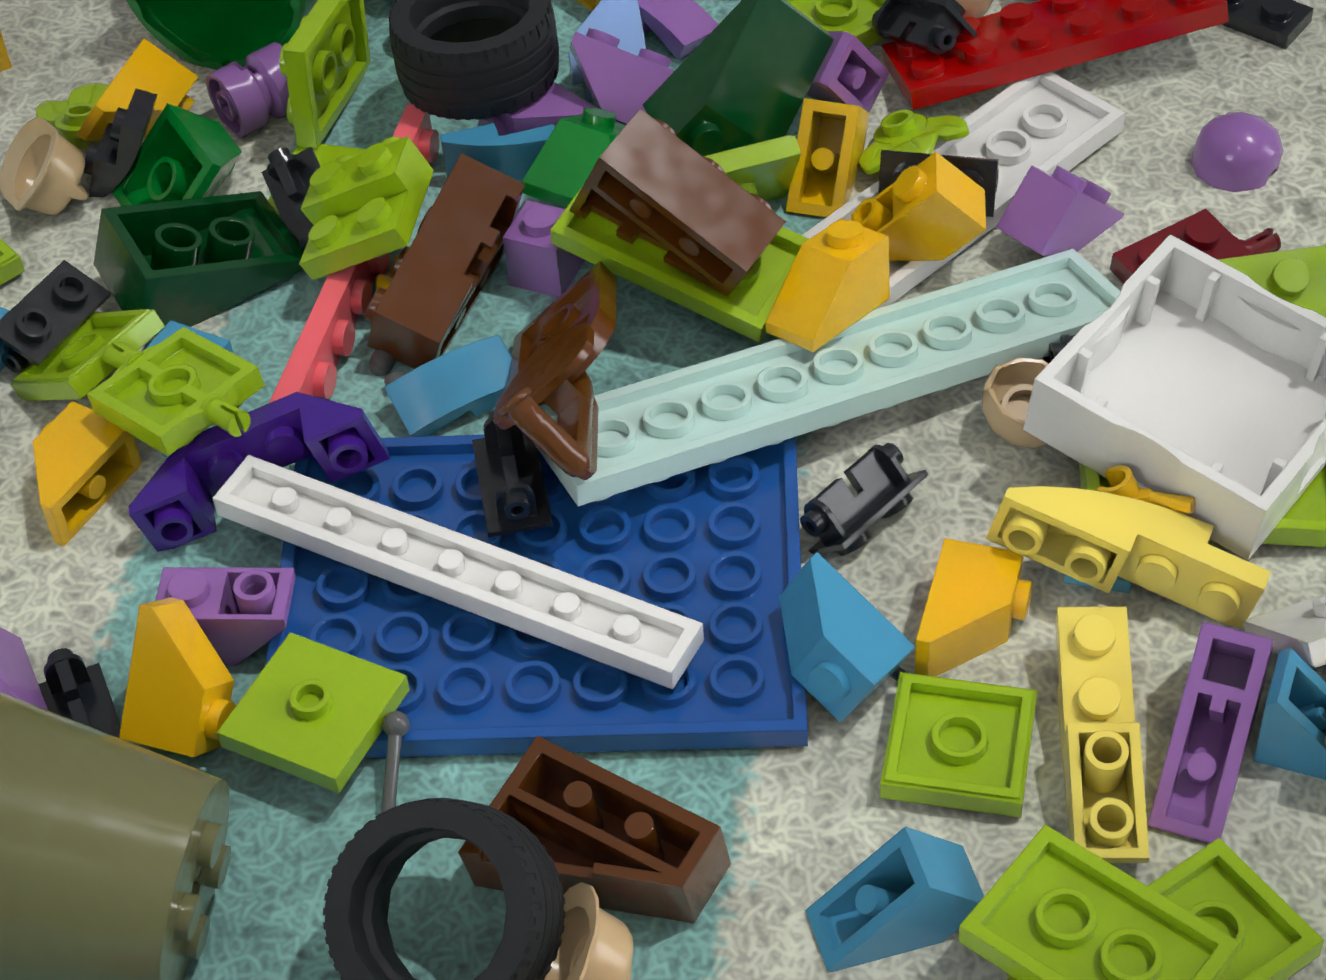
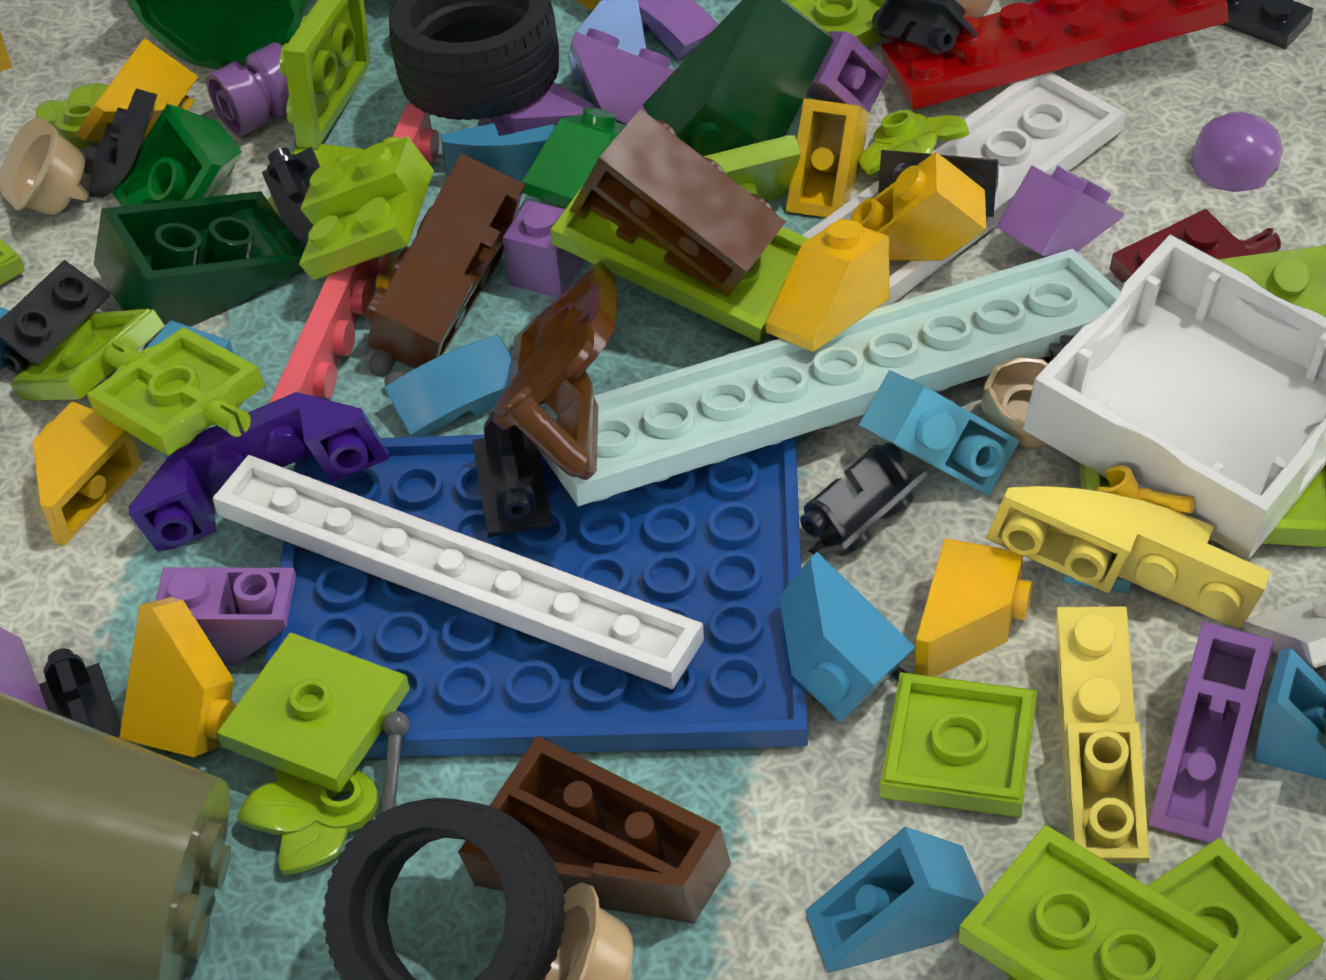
(308, 818): none -> lime plate
(939, 432): none -> medium azure slope

